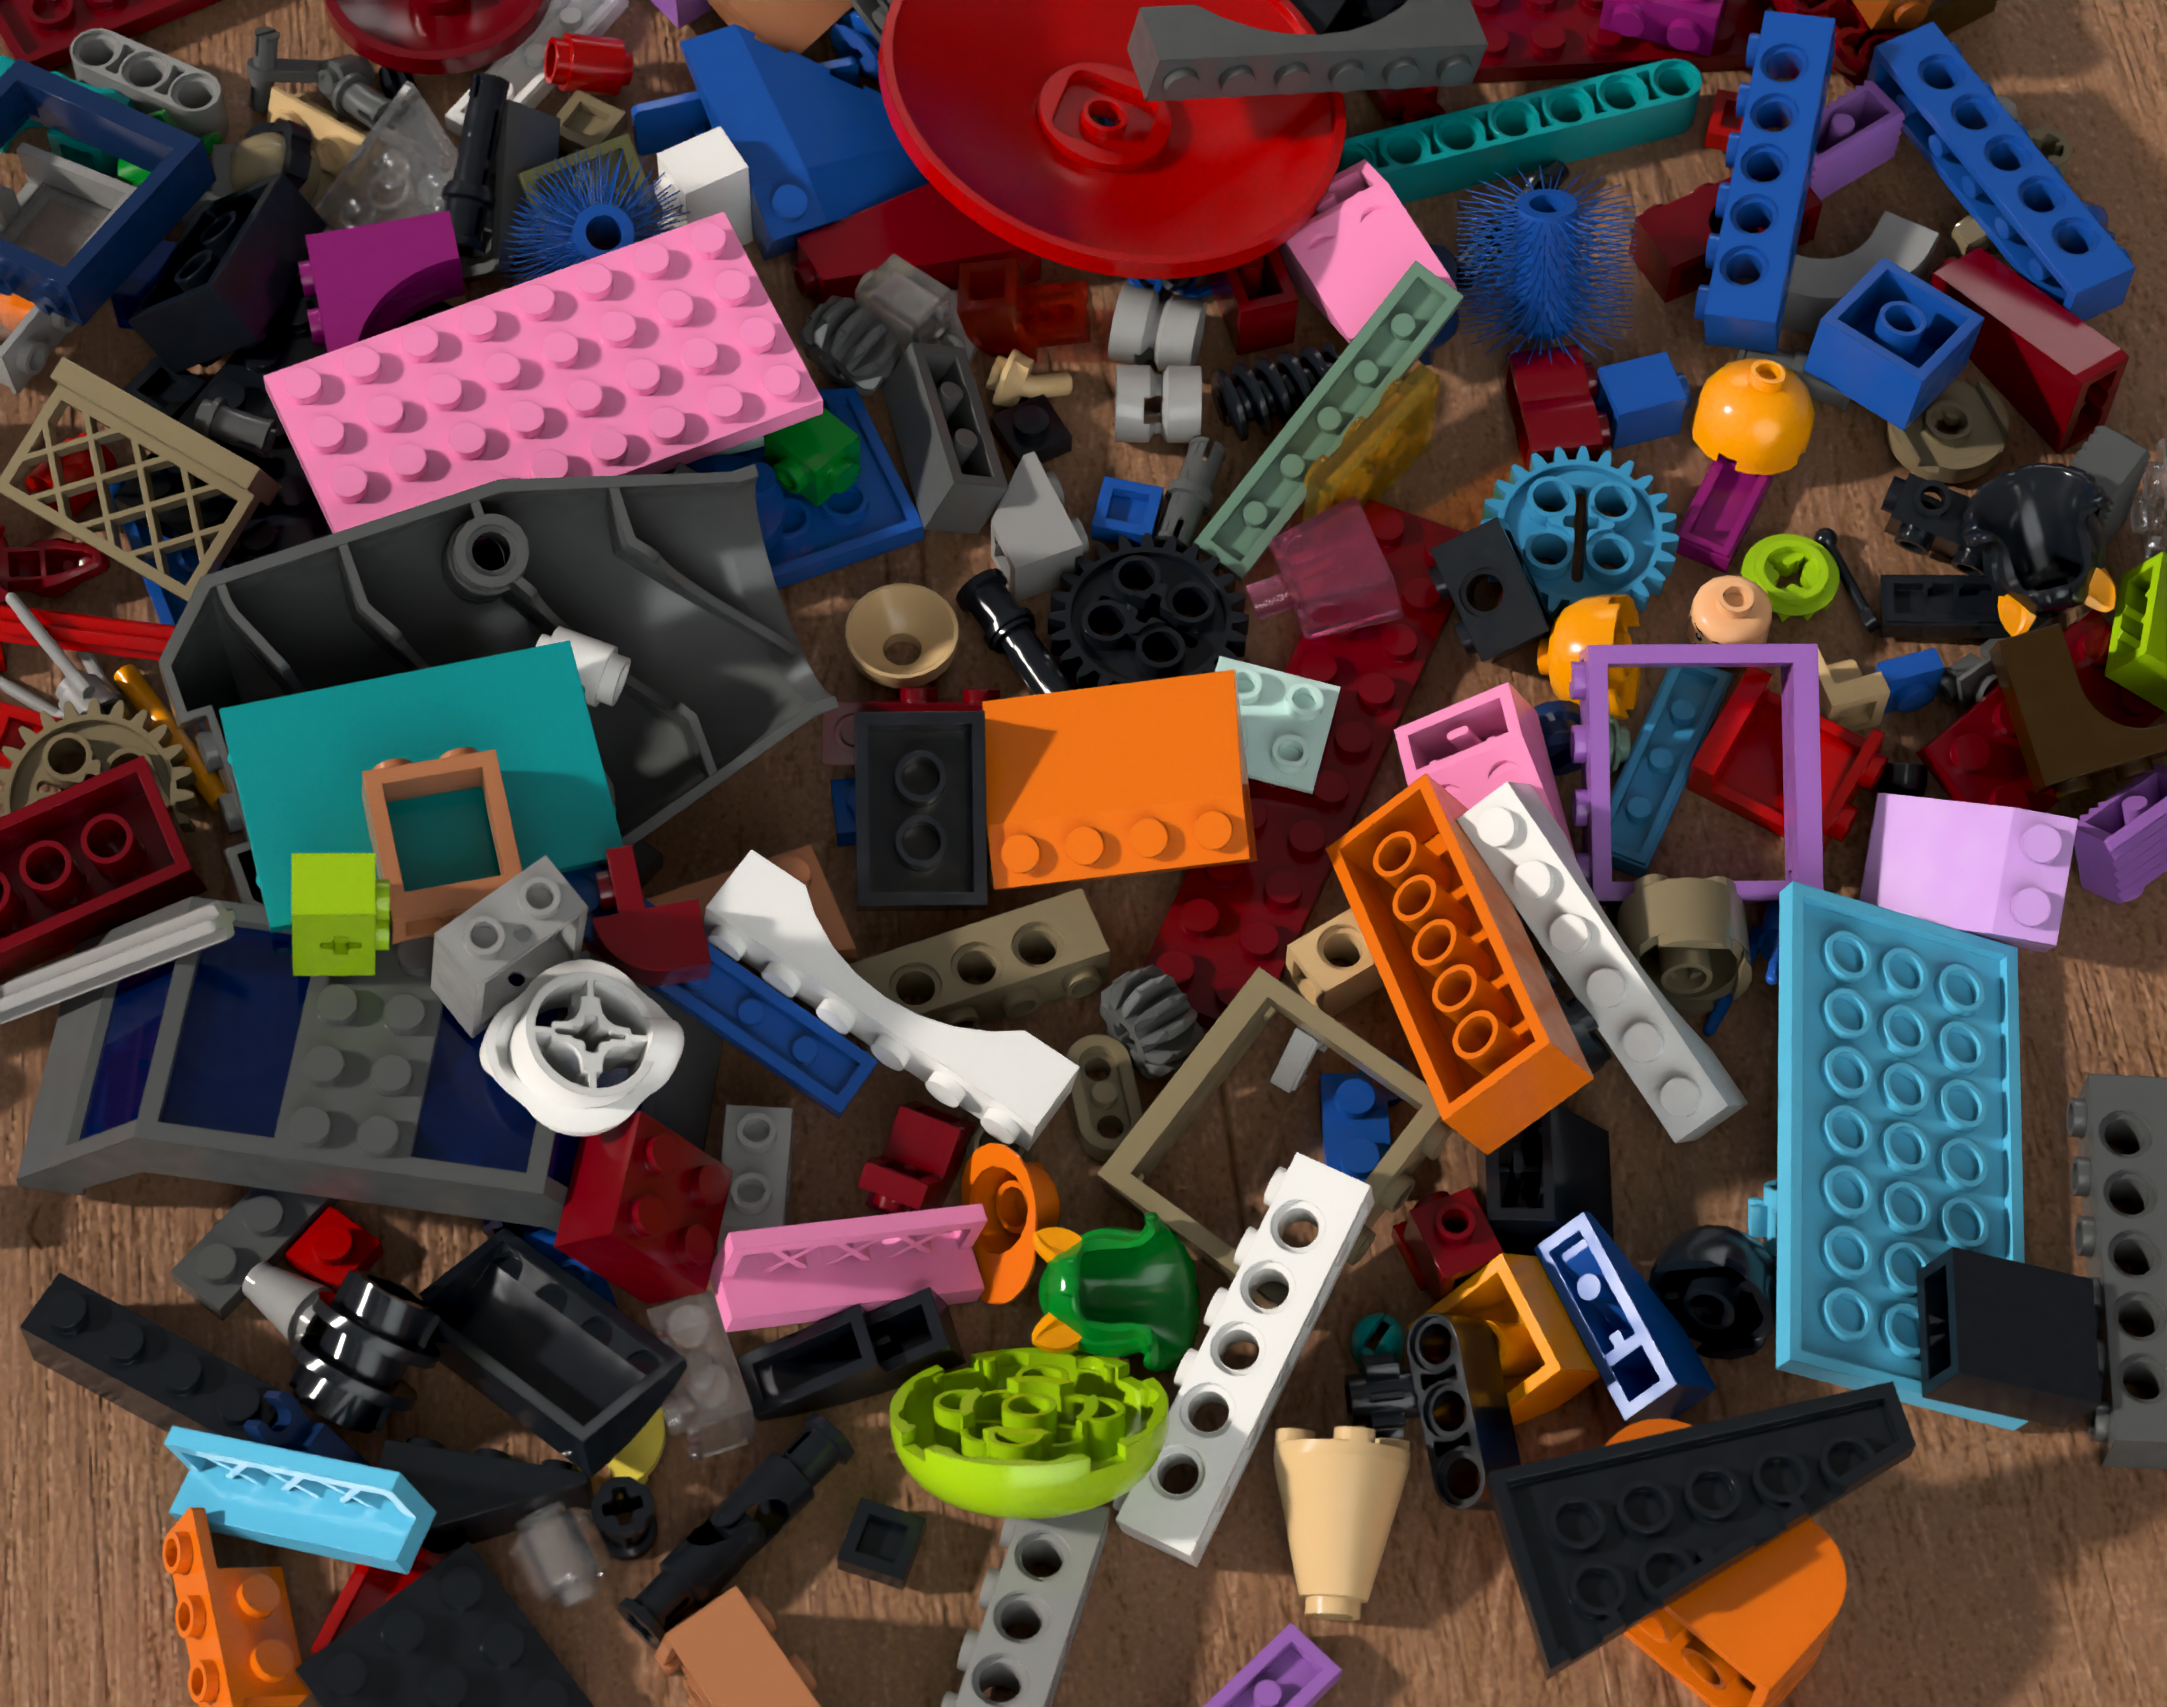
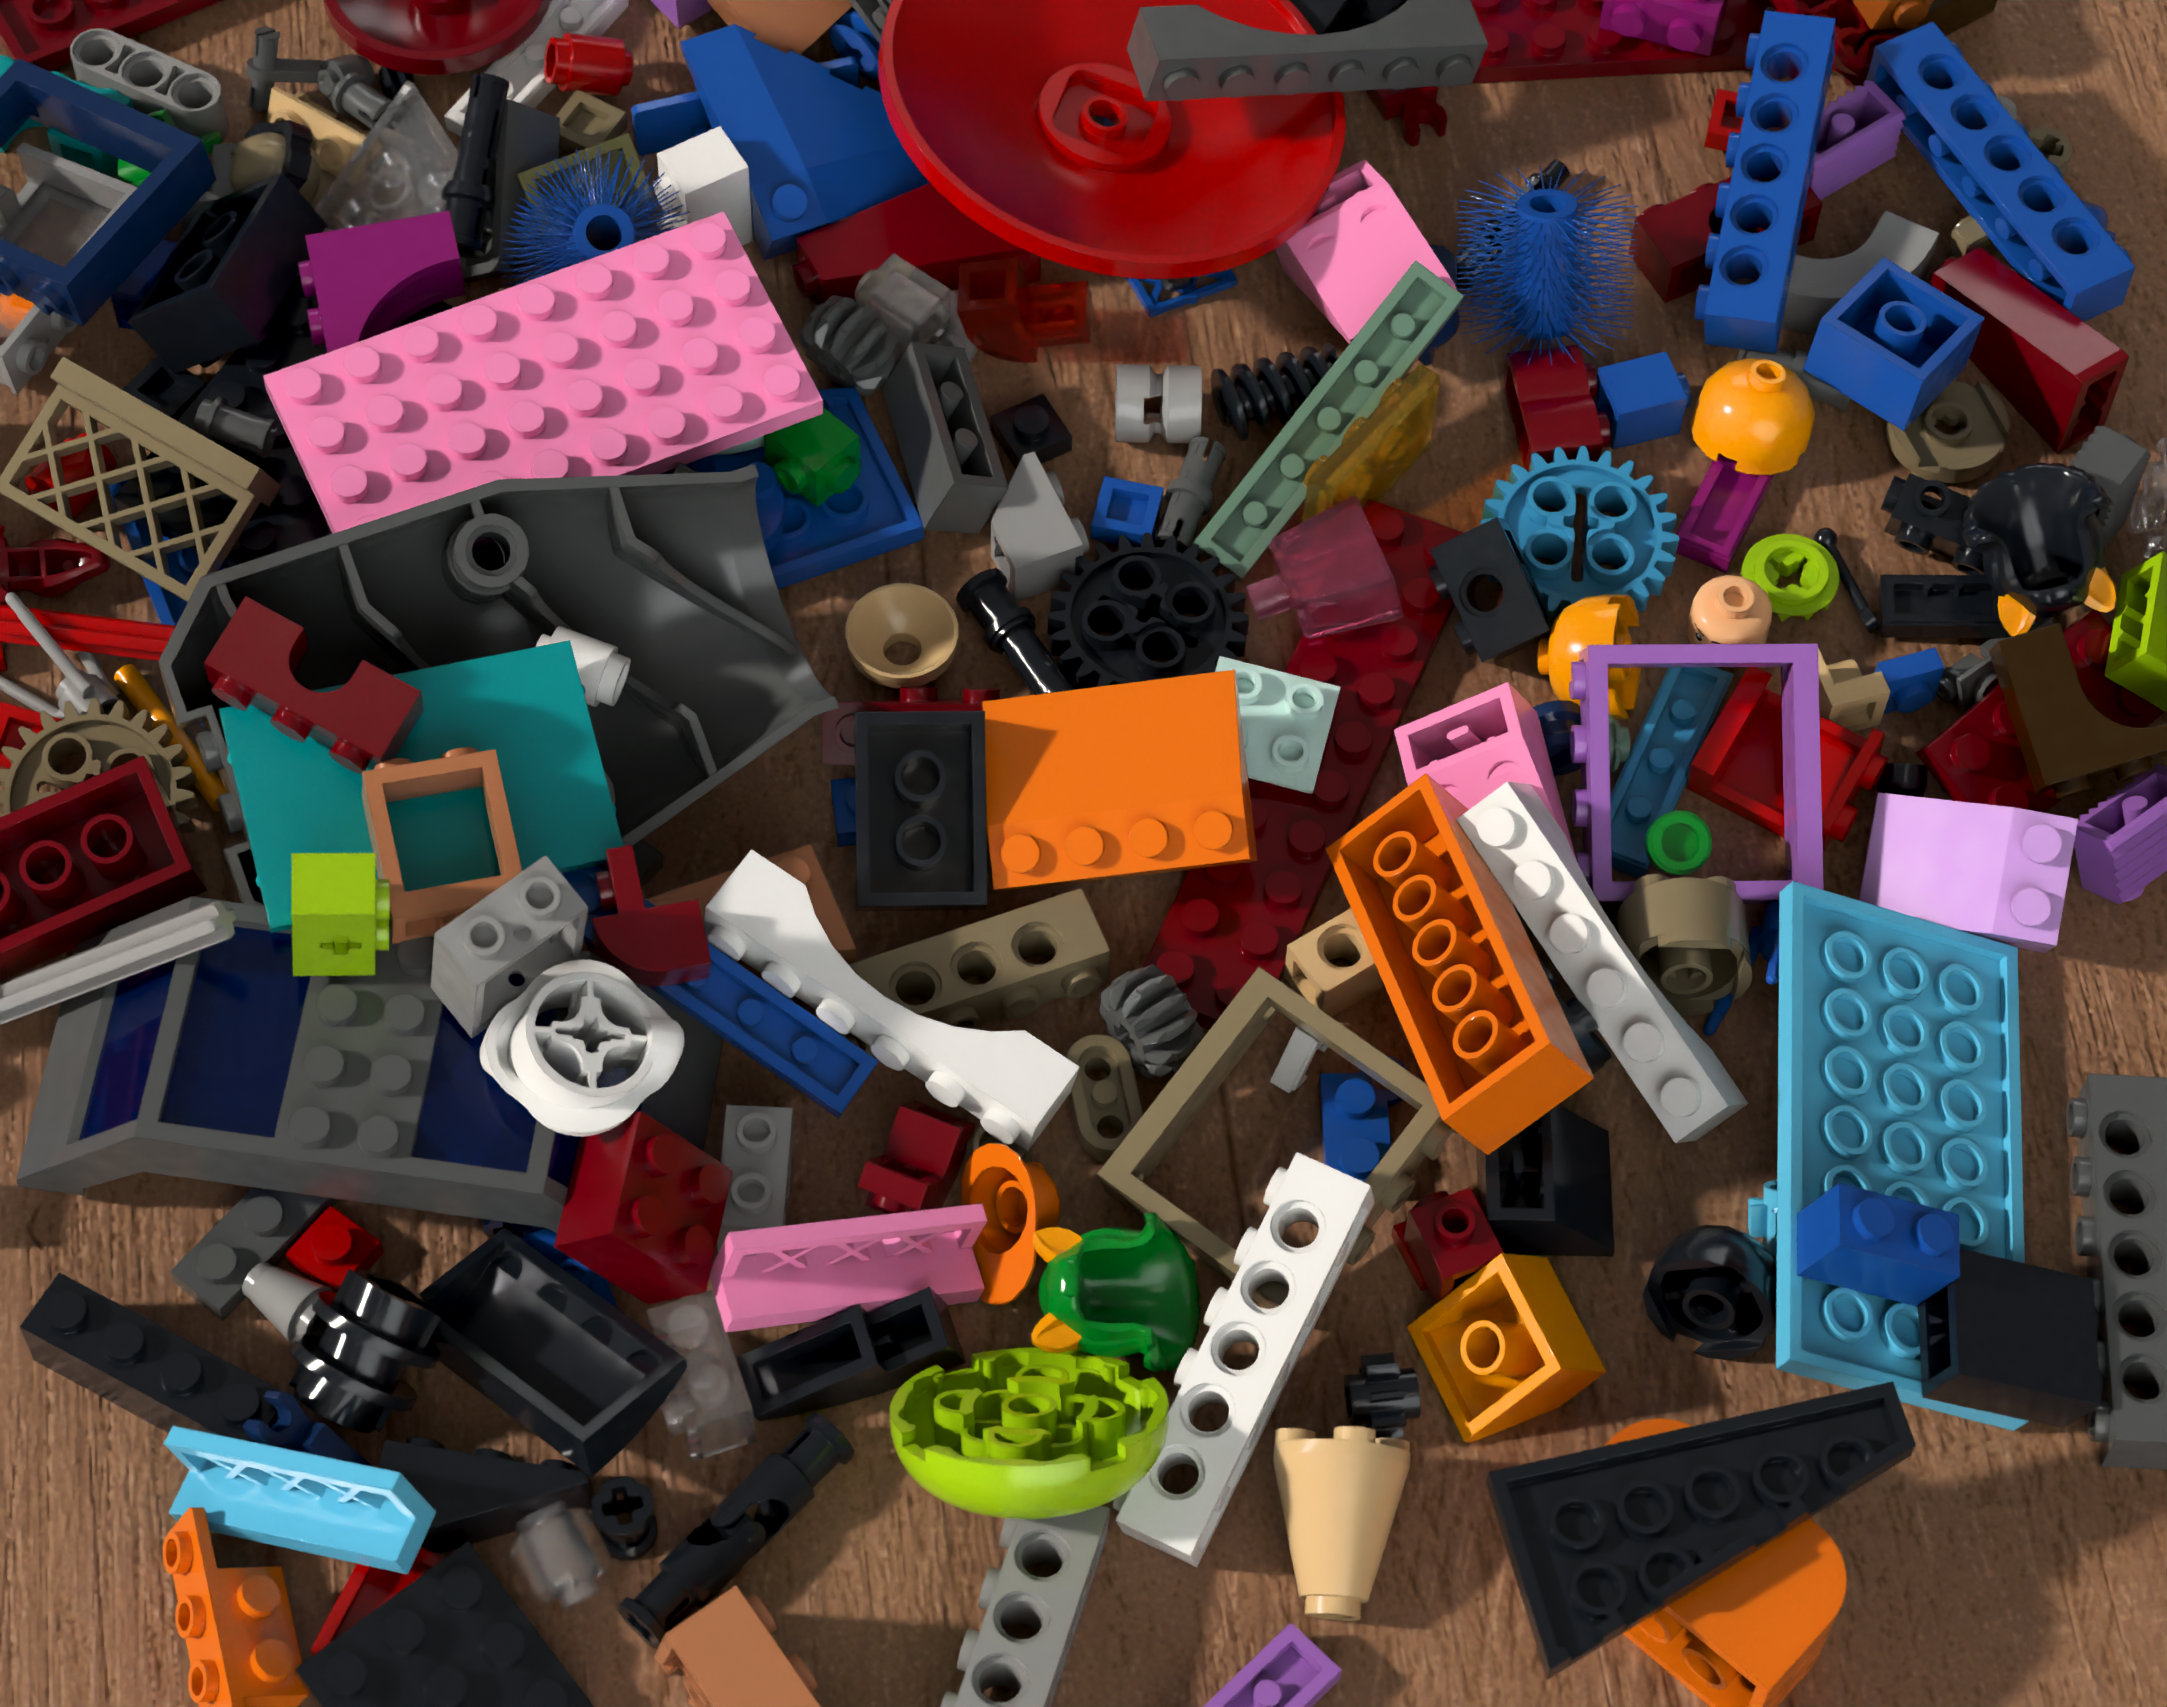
(359, 721): none -> dark red arch
(641, 1453): light yellow tile -> none
(881, 1543): black plate -> none
(1012, 380): tan plate -> none
(1156, 329): light grey wheel -> none
(1257, 303): dark red brick -> none
(1391, 1342): teal hinge -> none
(1443, 1387): black beam -> none
(1531, 130): teal beam -> none
(1623, 1324): blue slope -> none
(1678, 843): none -> green tile
(1878, 1244): none -> blue brick

